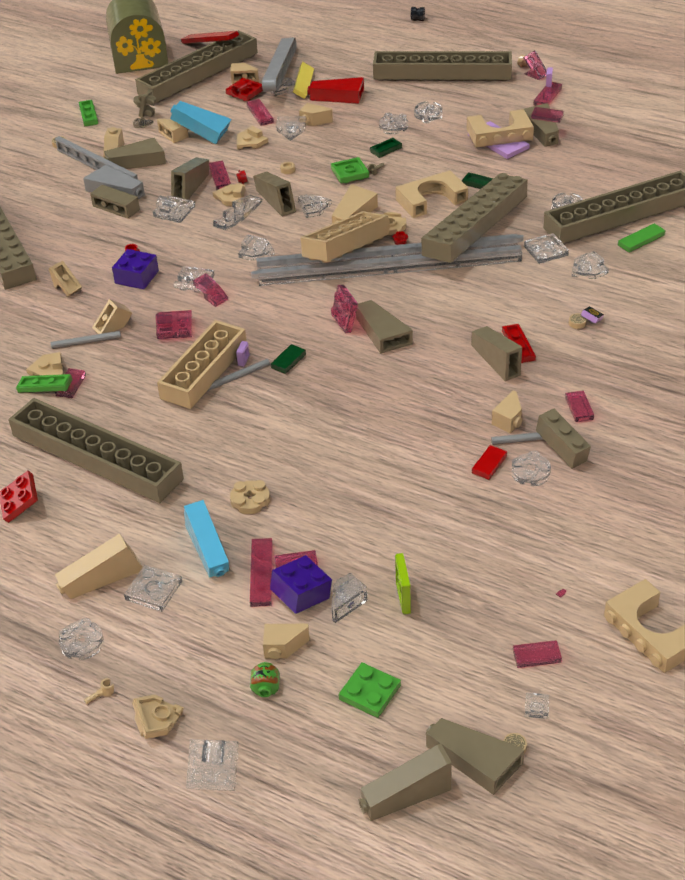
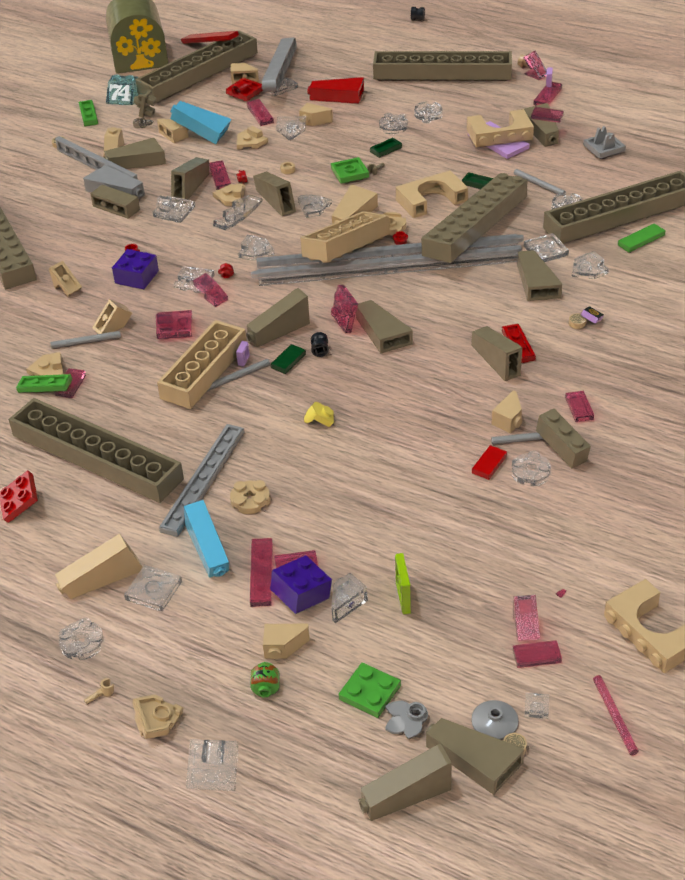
(121, 90): none -> clear light blue slope
(202, 478): none -> light grey tile
(226, 270): none -> red plate
(280, 319): none -> dark tan slope
(303, 80): light yellow tile -> none
(319, 344): none -> black wheel
(320, 413): none -> light yellow plate
(405, 719): none -> light grey plate
(499, 726): none -> light grey dish
(526, 617): none -> clear pink slope
(537, 277): none -> dark tan slope
(541, 183): none -> light grey bar
(604, 144): none -> light grey plate
(616, 716): none -> clear pink bar

